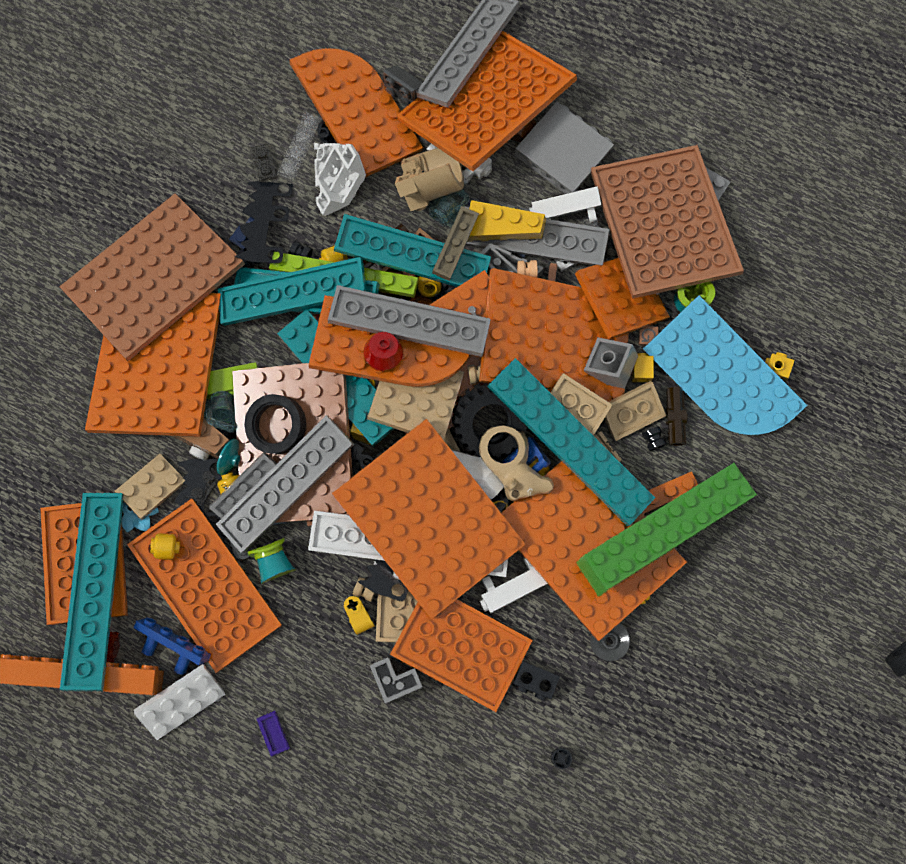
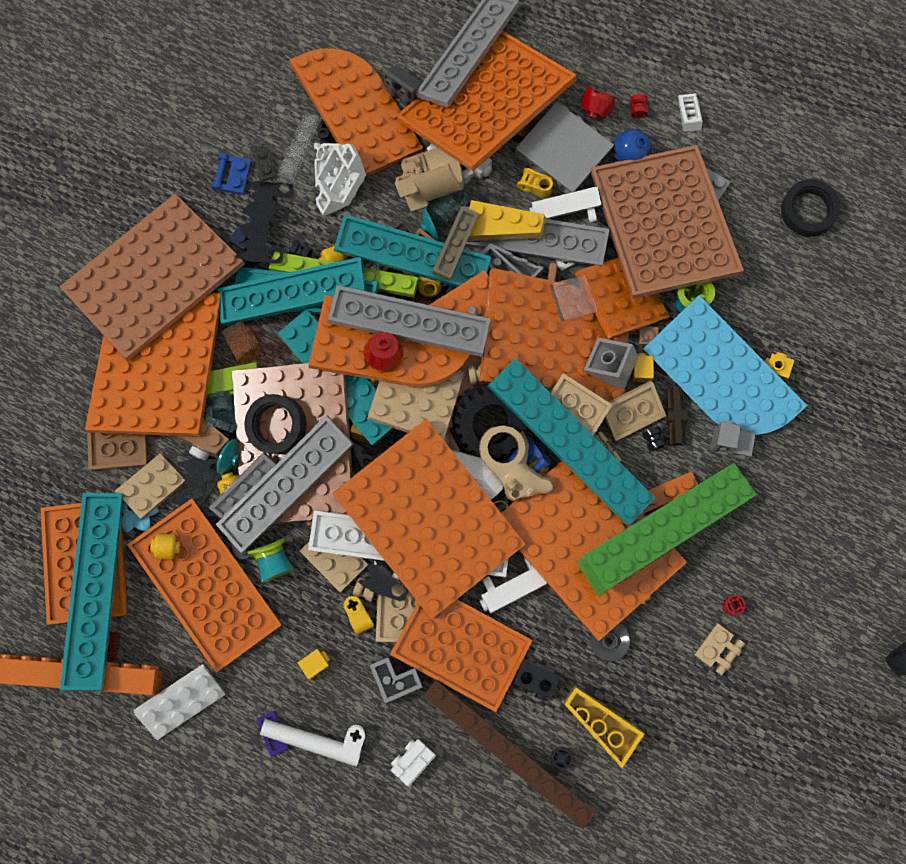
(116, 451): none -> medium nougat plate
(166, 637): blue plate -> none
(237, 176): none -> blue plate
(242, 344): none -> clear orange brick
(314, 663): none -> yellow brick
(336, 568): none -> tan plate
(344, 752): none -> white axle
(412, 762): none -> white brick
(428, 226): none -> teal dish
(509, 754): none -> reddish brown brick
(527, 268): light nougat wheel -> none
(533, 180): none -> yellow piece
(573, 298): none -> clear plate
(597, 103): none -> red cone
(606, 726): none -> yellow wedge
(631, 145): none -> blue cylinder
(639, 107): none -> red wheel
(690, 123): none -> white slope
(713, 647): none -> tan plate
(731, 608): none -> red wheel
(732, 441): none -> light grey brick
(817, 188): none -> black tyre

